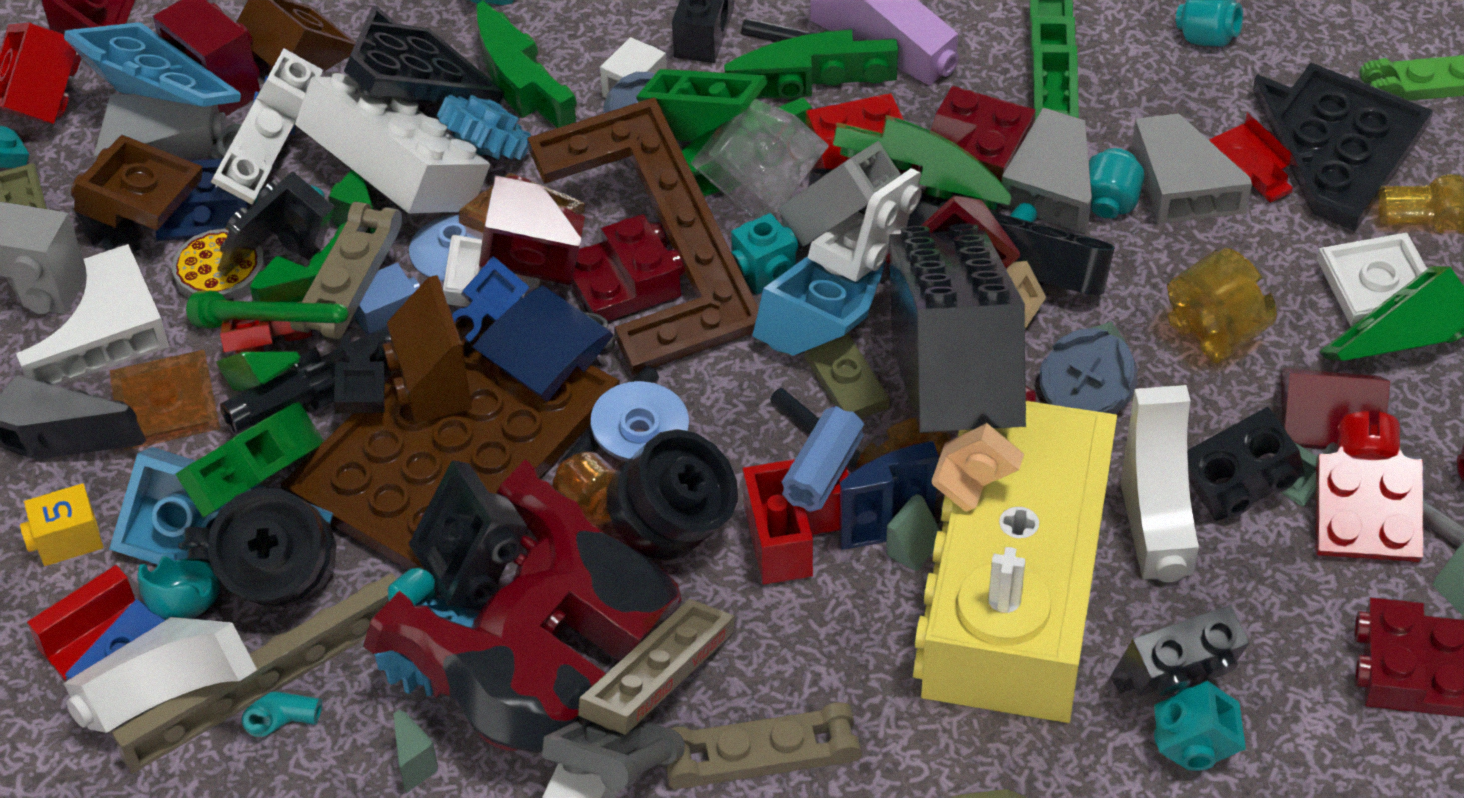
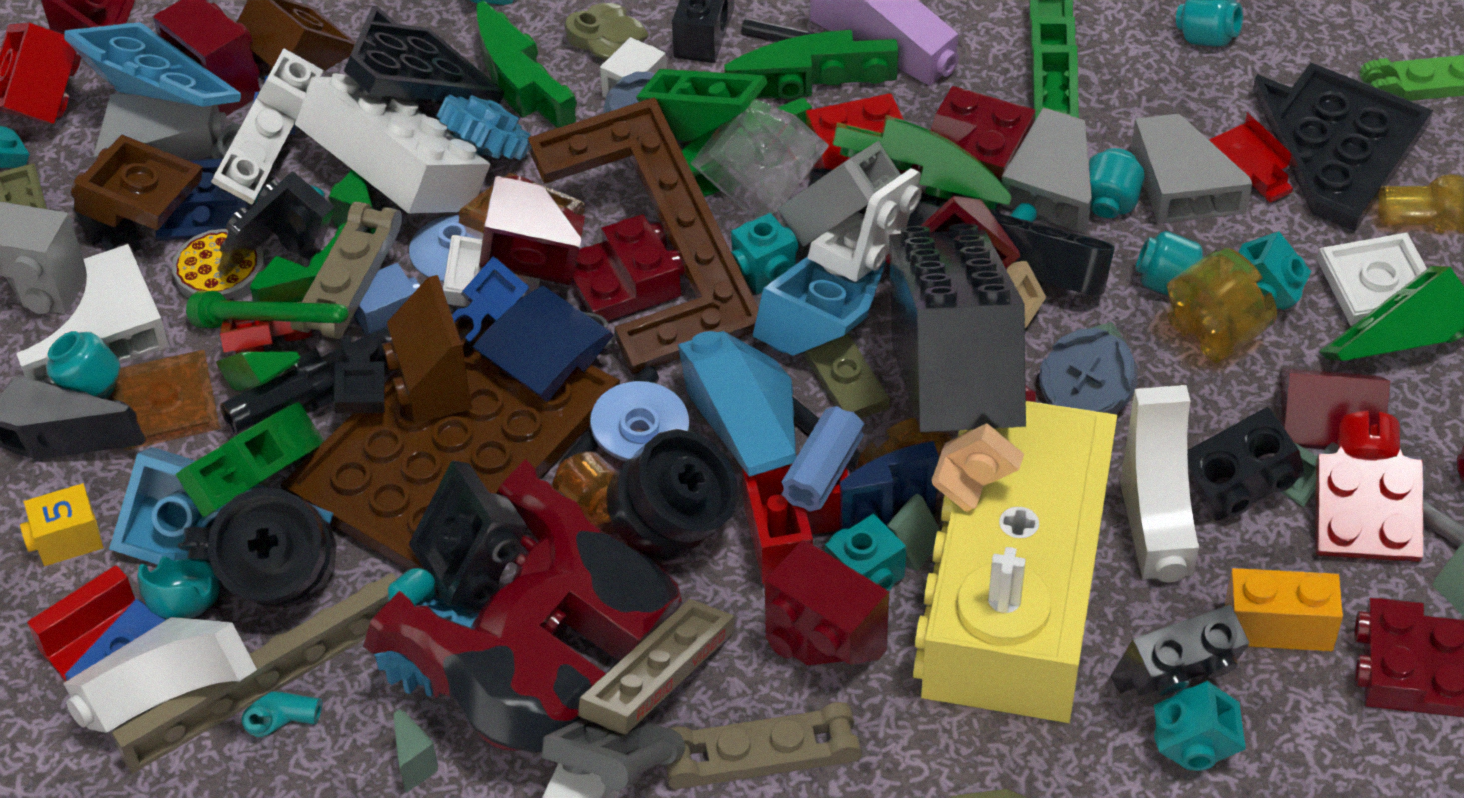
(83, 364): none -> teal head
(603, 29): none -> olive plate
(742, 399): none -> dark azure wedge
(824, 610): none -> dark red slope
(870, 551): none -> teal brick
(1164, 259): none -> teal head
(1280, 266): none -> teal brick
(1287, 608): none -> light orange brick

